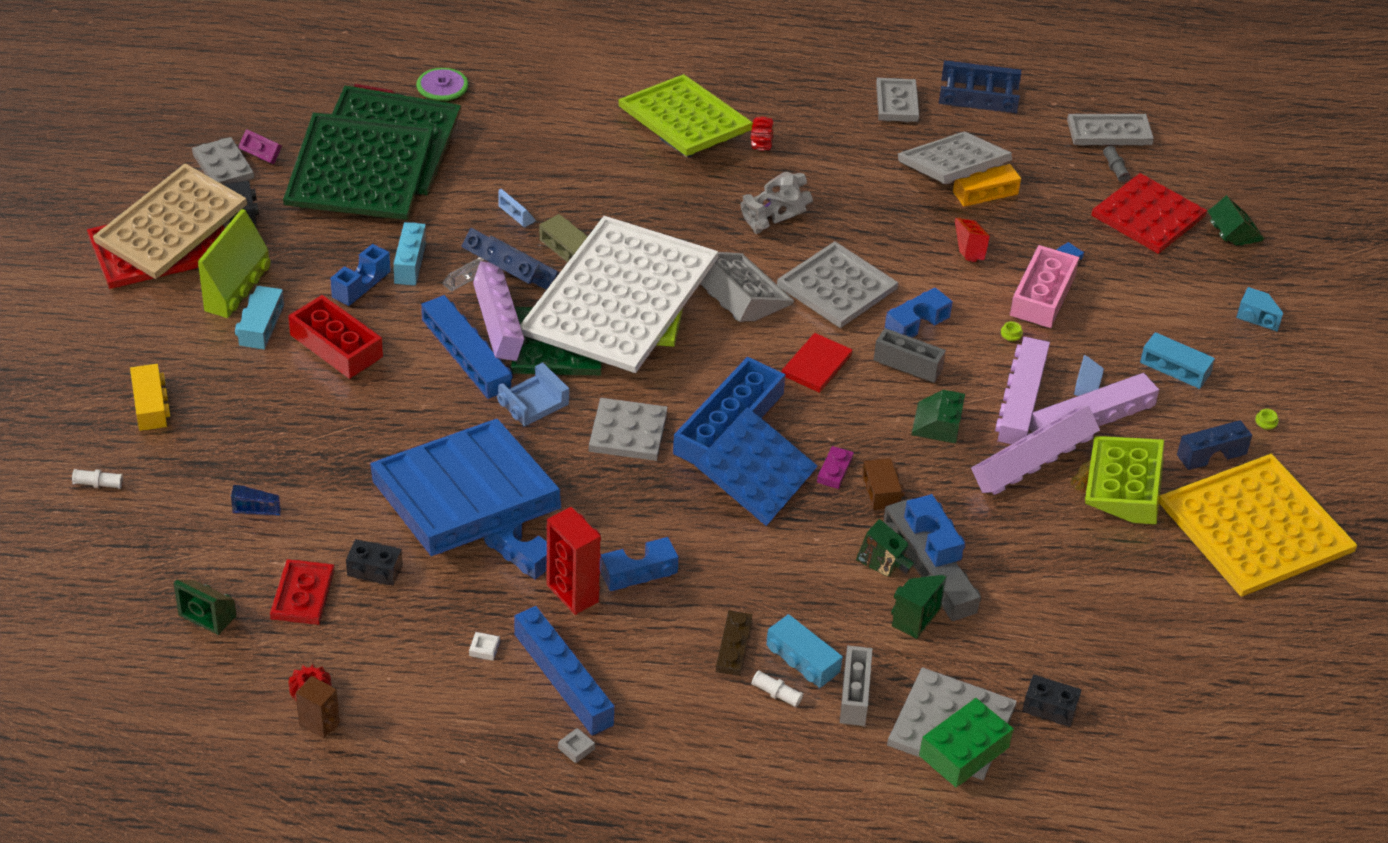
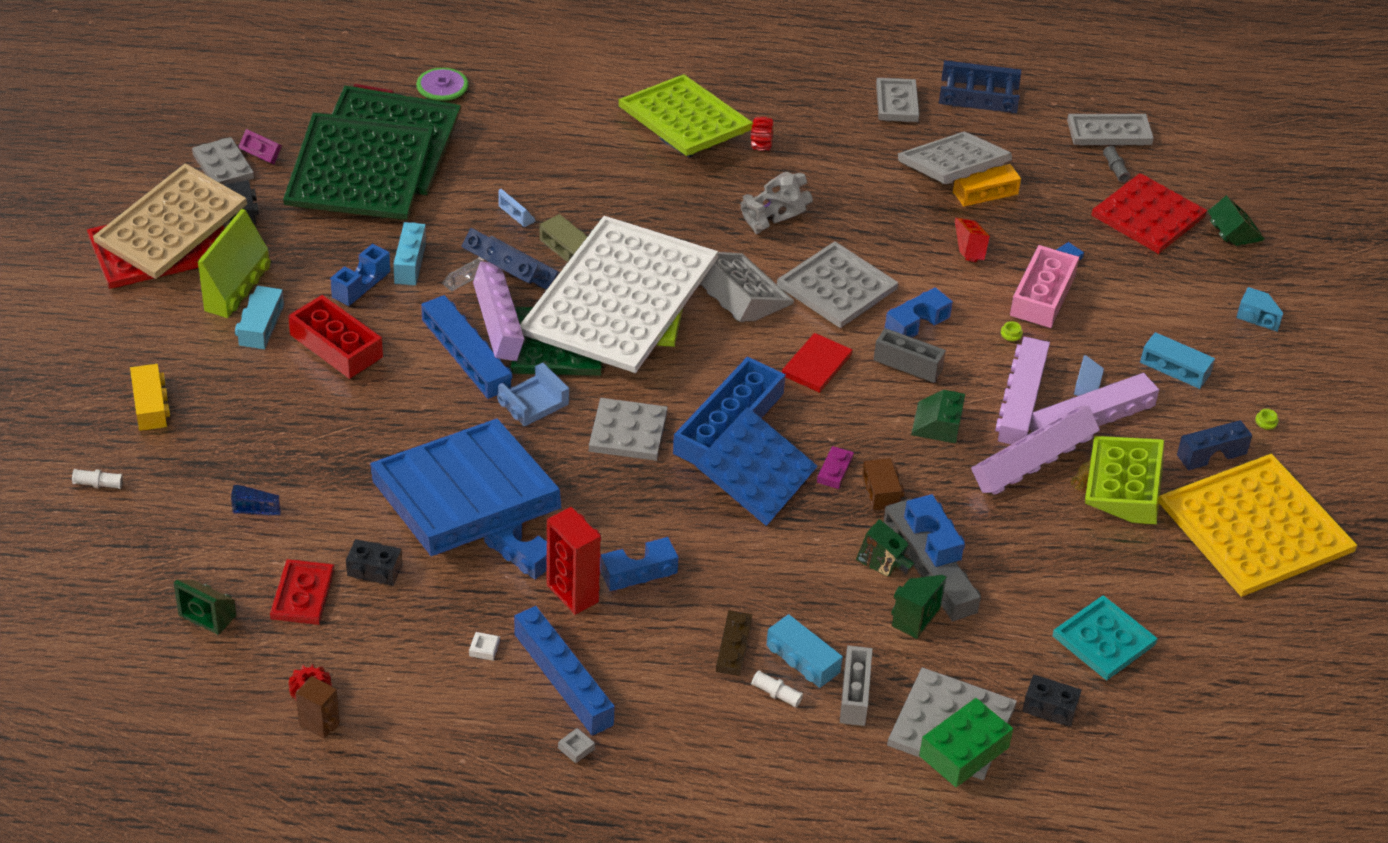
(1104, 637): none -> teal plate

